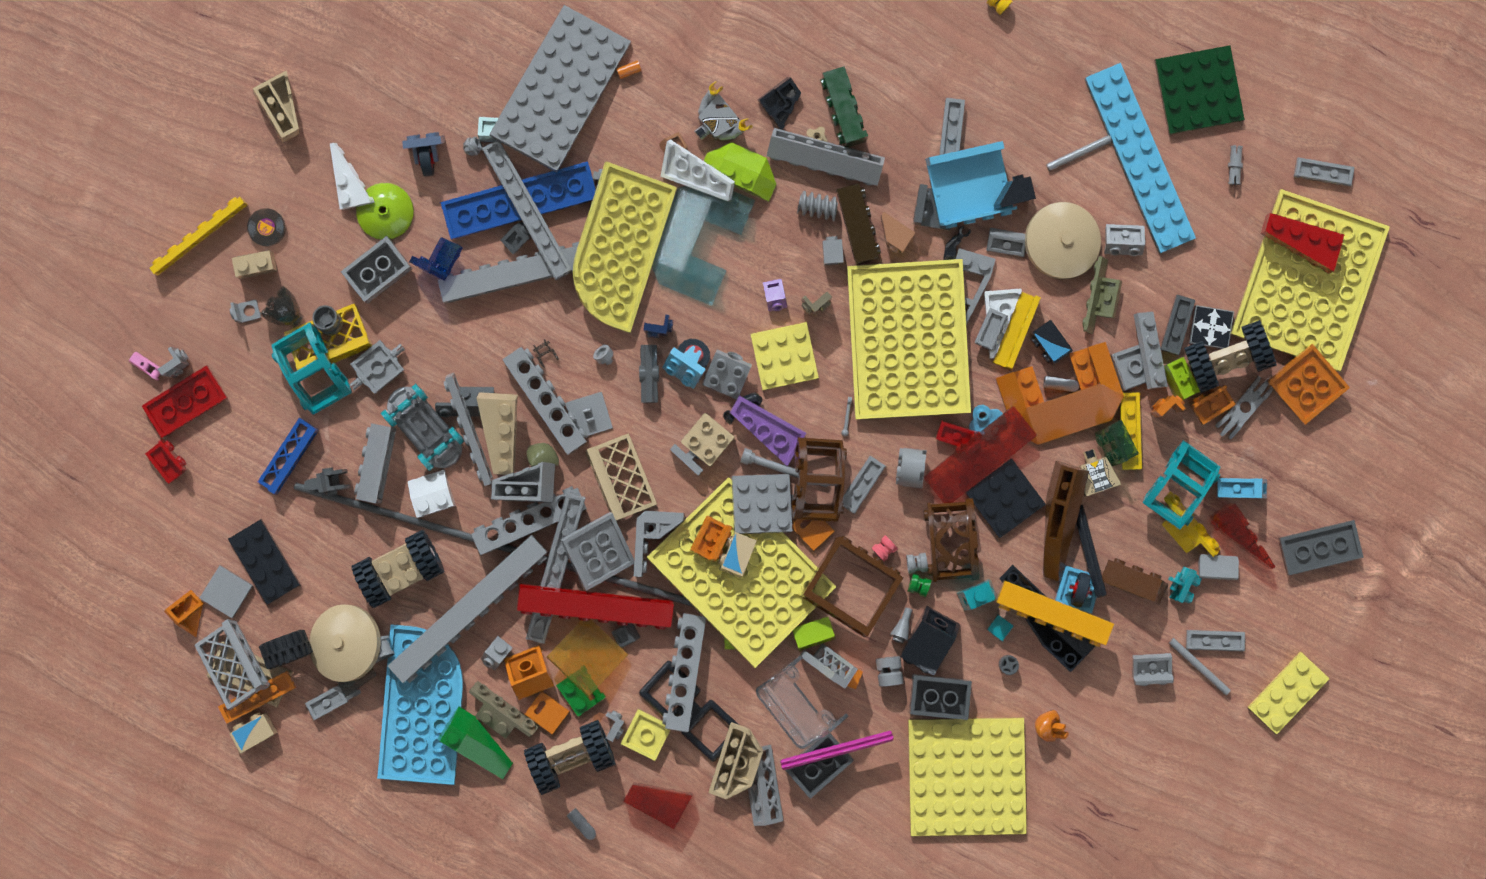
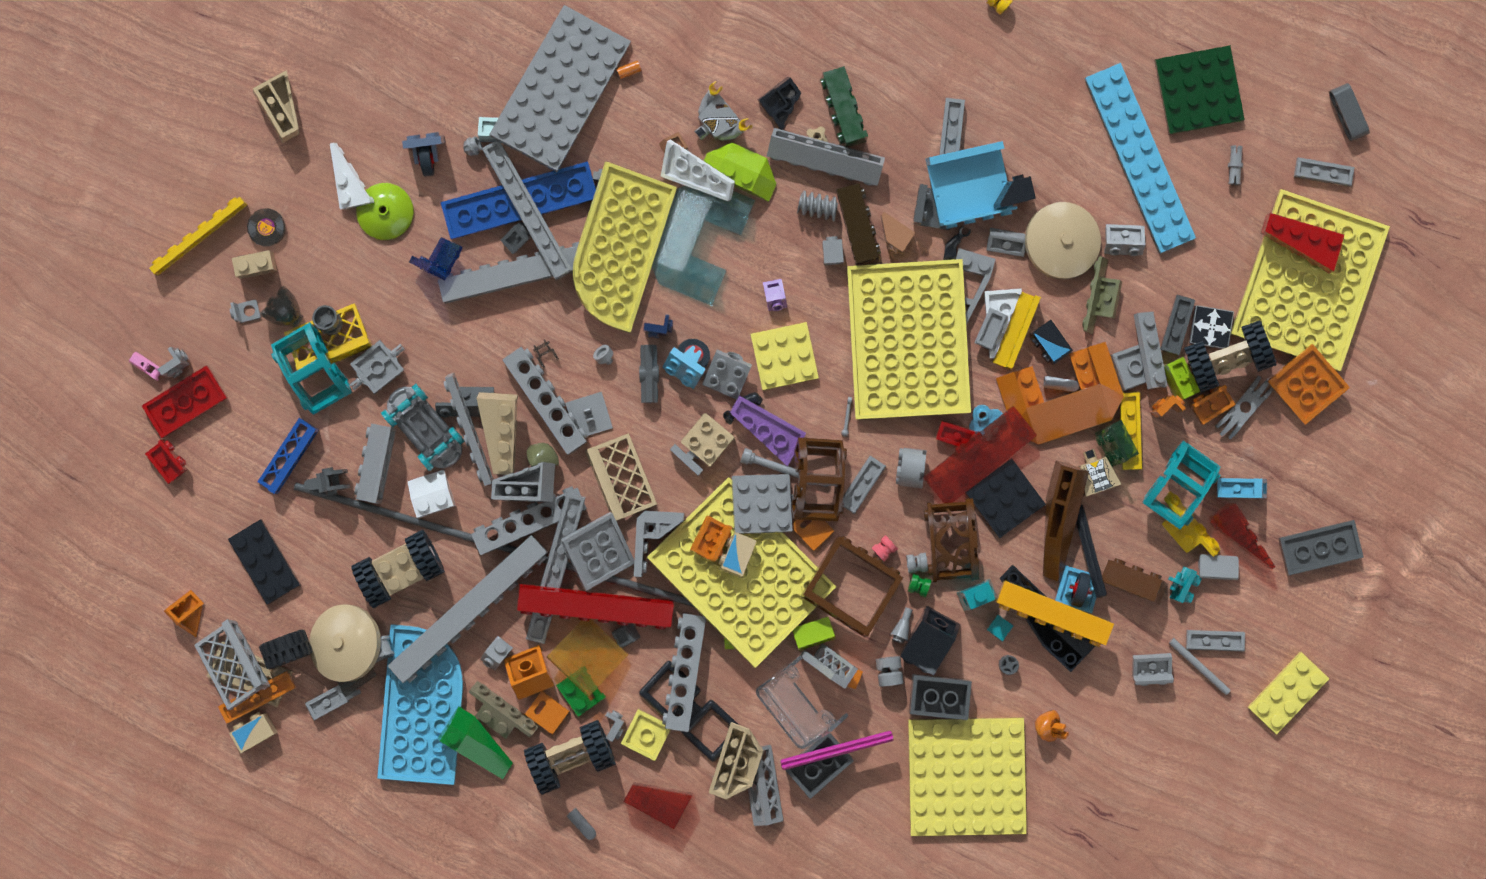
(226, 591): light grey tile -> none
(376, 270): light grey brick -> none
(821, 304): dark tan bracket -> none
(1078, 153): light grey bar -> none
(1349, 112): none -> dark grey beam

